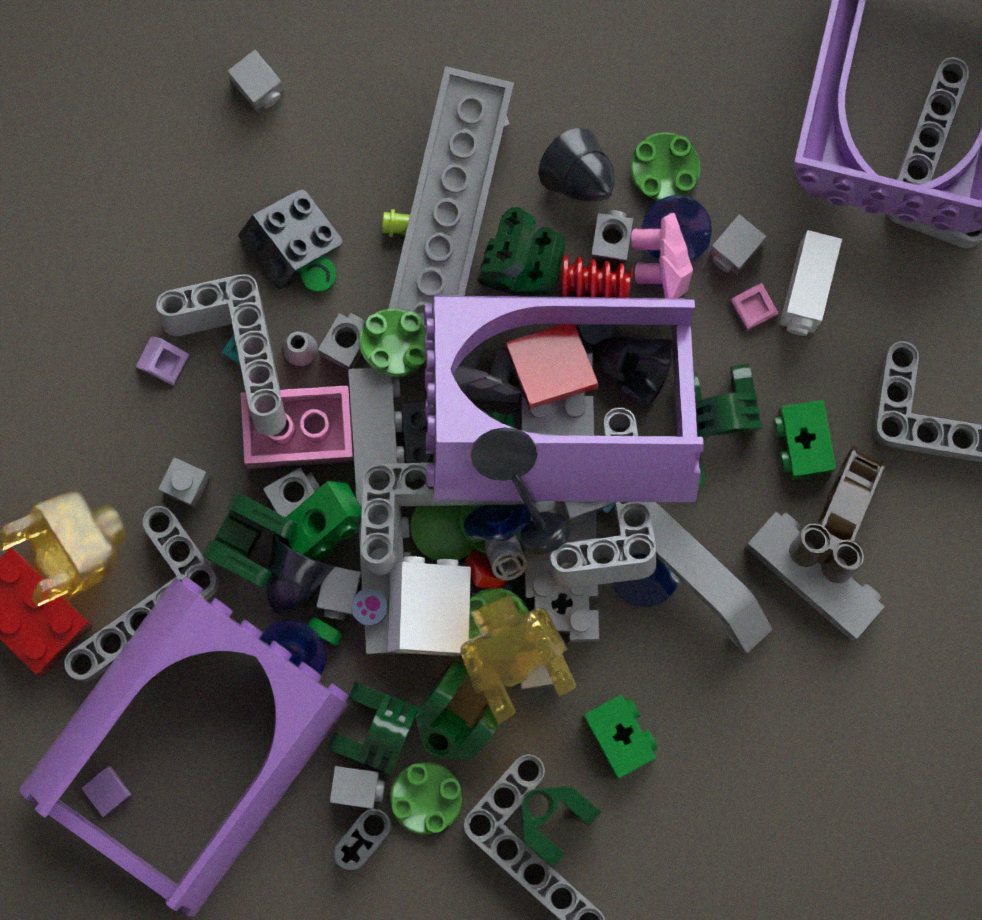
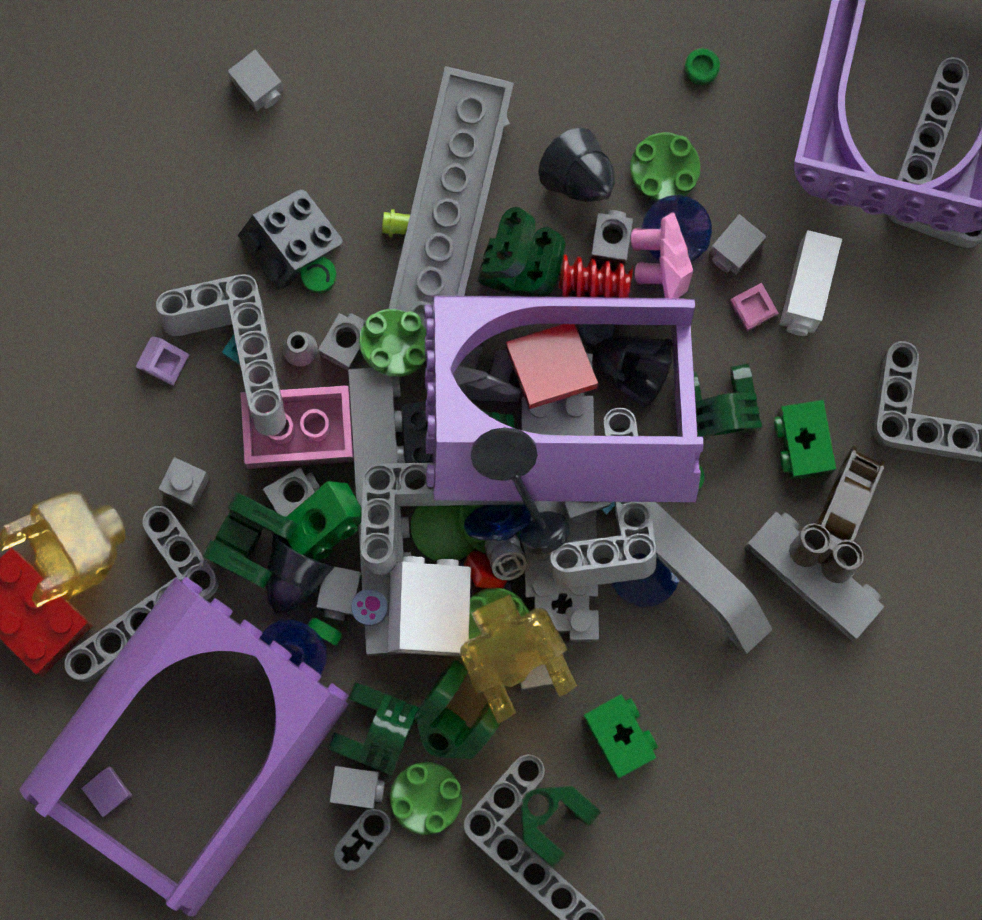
(702, 66): none -> green tile

